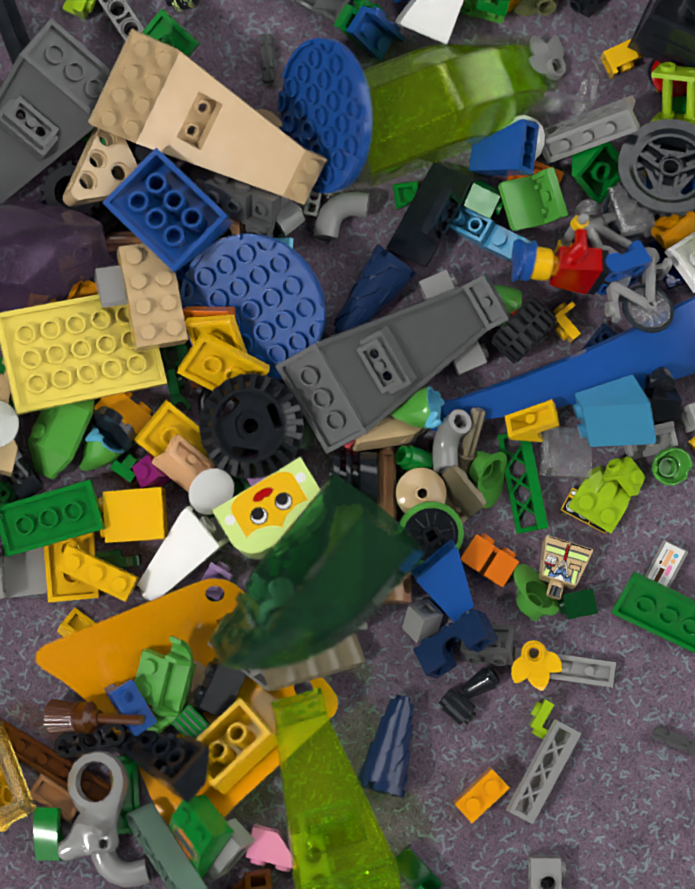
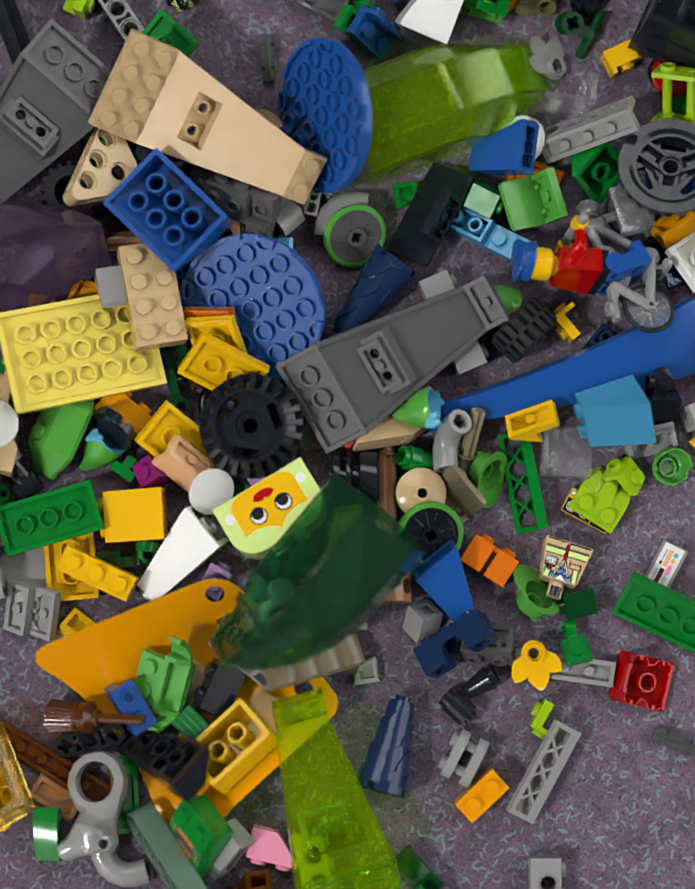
(32, 610): none -> light grey slope
(146, 547): none -> green tile
(340, 230): none -> dark grey wheel
(367, 672): none -> light grey tile
(459, 743): none -> light grey brick
(574, 647): none -> green plate
(588, 34): none -> dark green piece
(641, 680): none -> red slope

